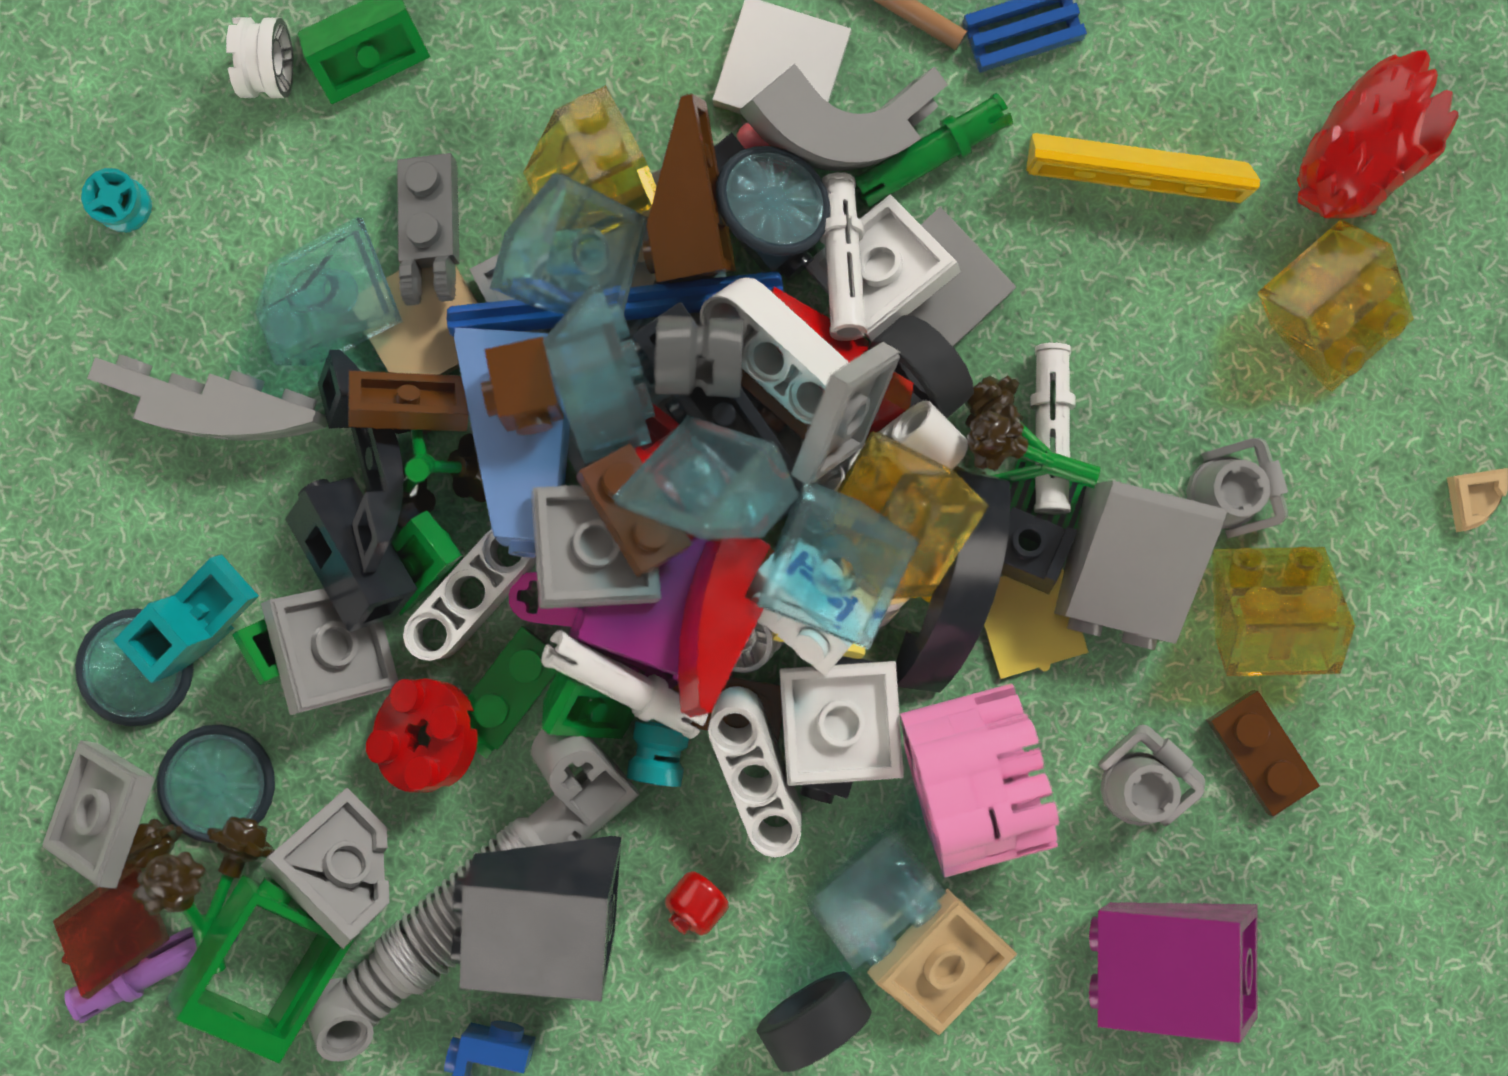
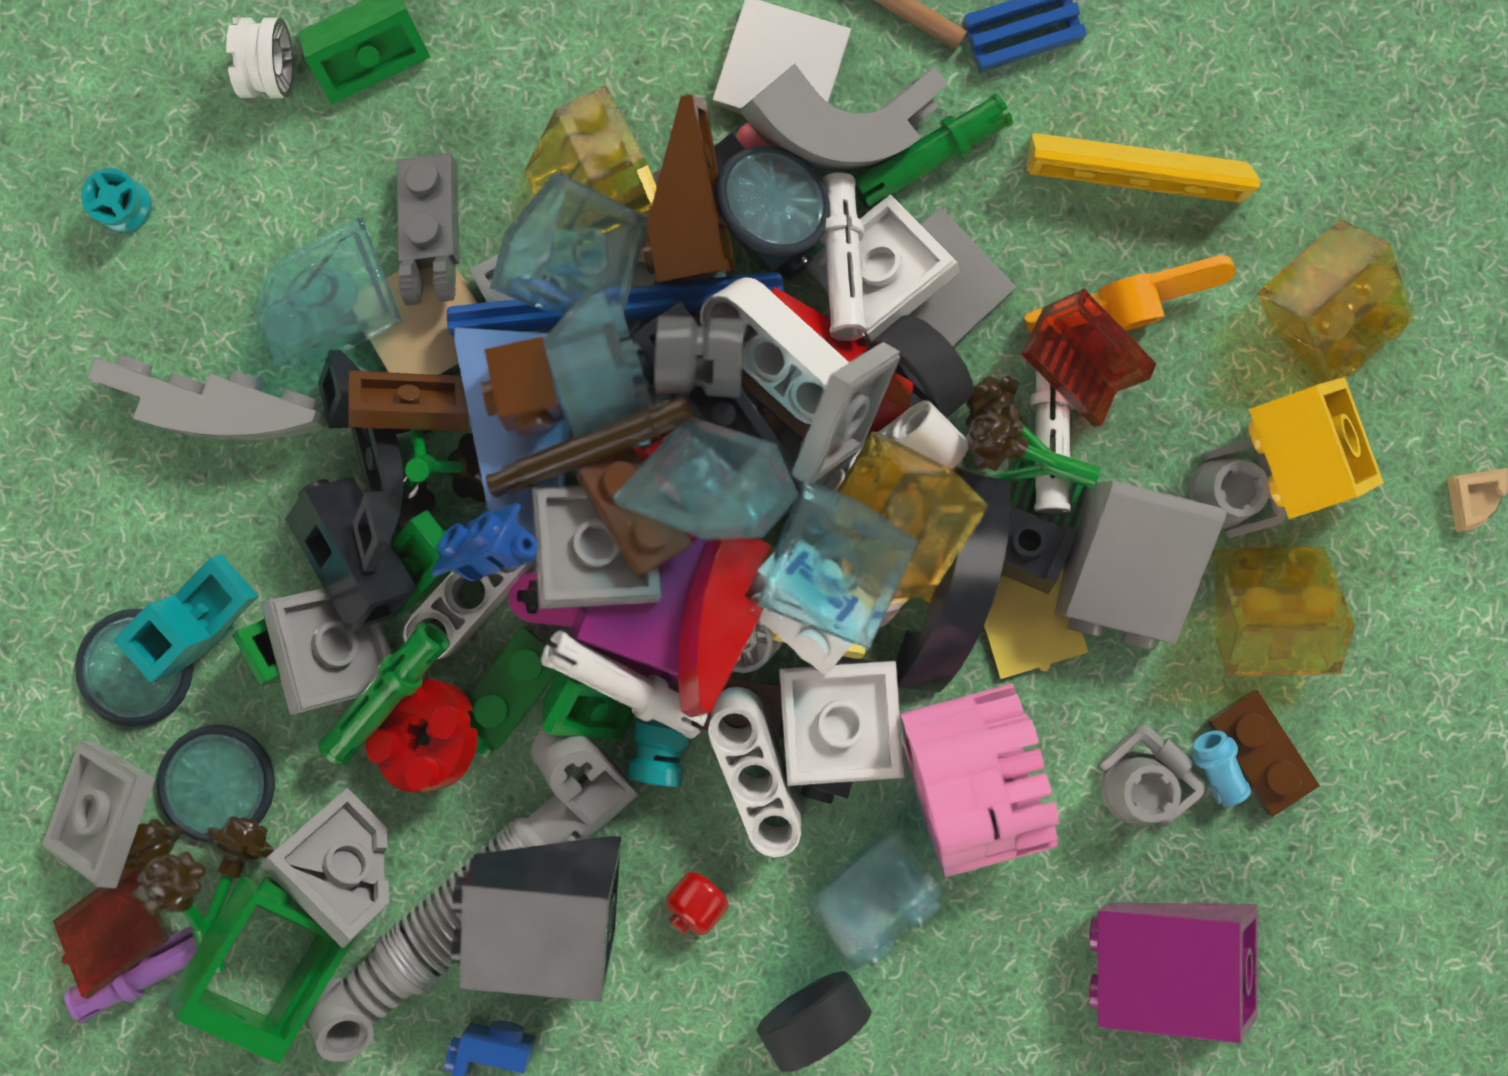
(397, 677): none -> green pin
(485, 545): none -> blue hinge
(589, 447): none -> dark brown piece
(942, 964): tan tile -> none
(1086, 354): none -> clear red panel
(1138, 299): none -> light orange piece
(1216, 755): none -> medium azure pin
(1314, 448): none -> yellow brick
(1376, 138): red head -> none

